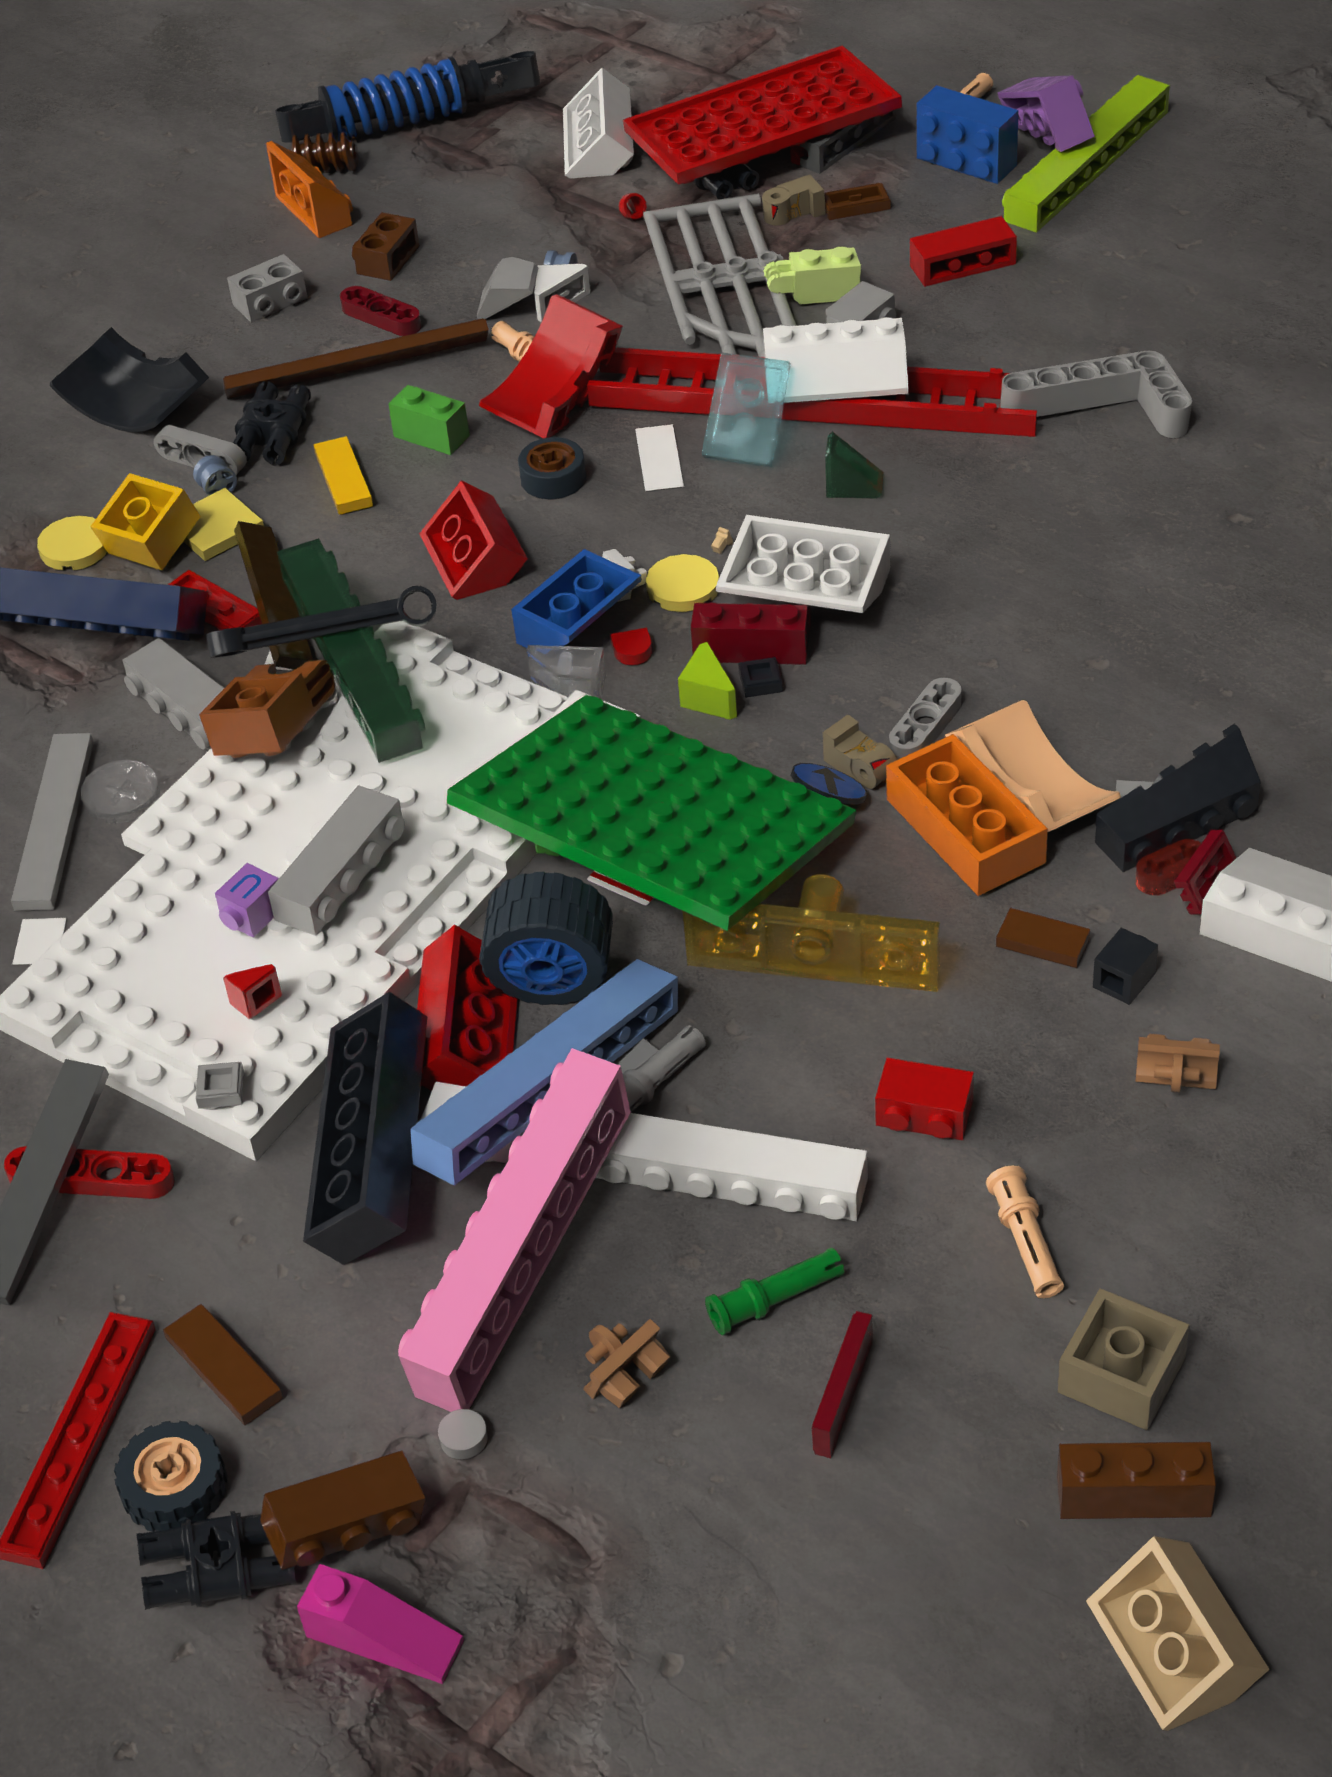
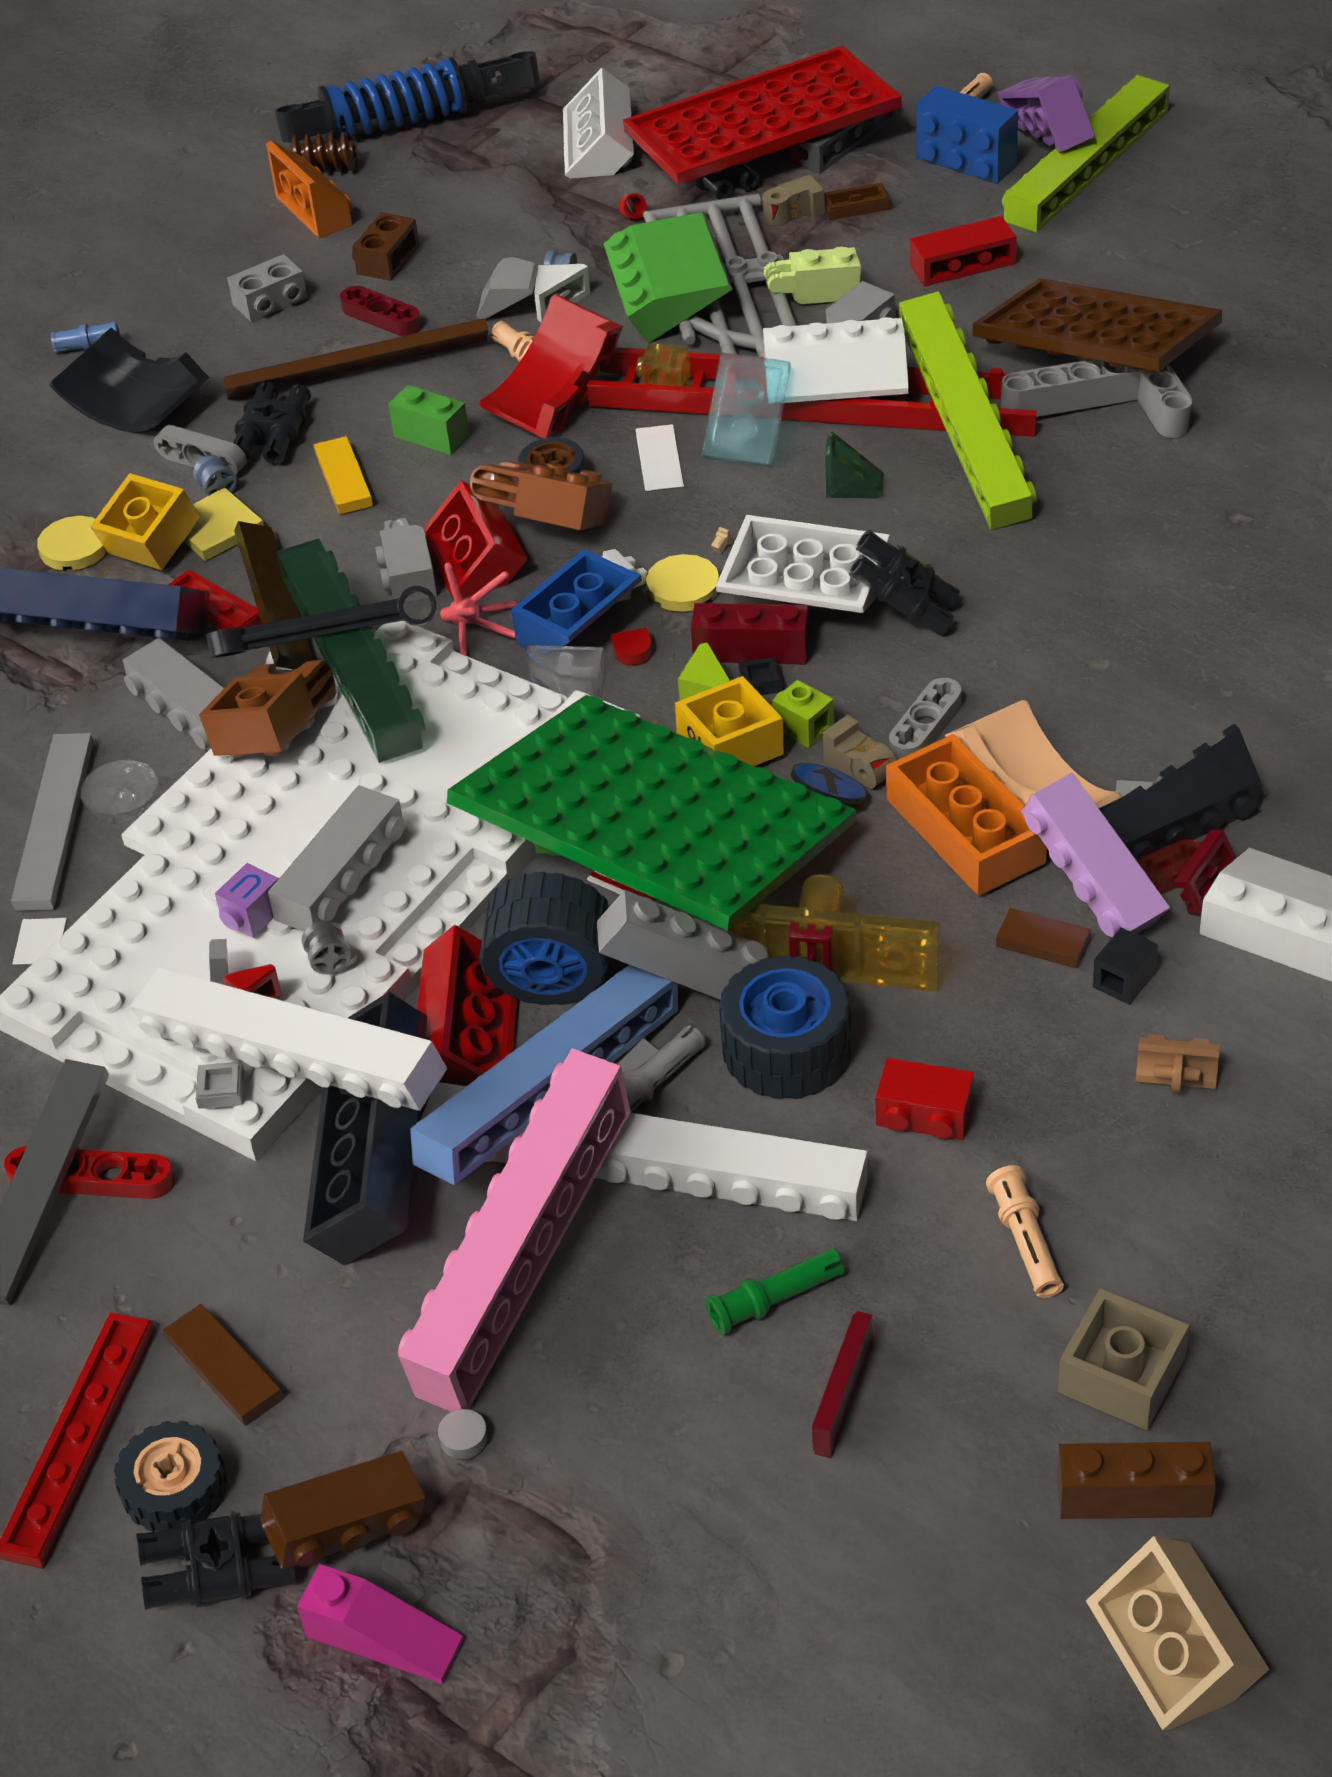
(80, 337): none -> medium blue pin
(218, 960): none -> light grey tile
(289, 1038): none -> white brick
(326, 947): none -> flat silver wheel
(405, 558): none -> light grey hinge
(467, 610): none -> coral plant
(545, 492): none -> dark orange brick
(610, 1376): medium nougat hips -> none
(664, 365): none -> clear yellow brick
(666, 271): none -> bright green slope
(674, 944): none -> light grey brick
(732, 721): none -> yellow brick
(785, 1027): none -> black wheel
(804, 713): none -> lime brick
(812, 937): none -> dark red tile
(904, 582): none -> black pin
(966, 411): none -> lime brick
(1093, 857): none -> lavender brick
(1097, 324): none -> reddish brown plate

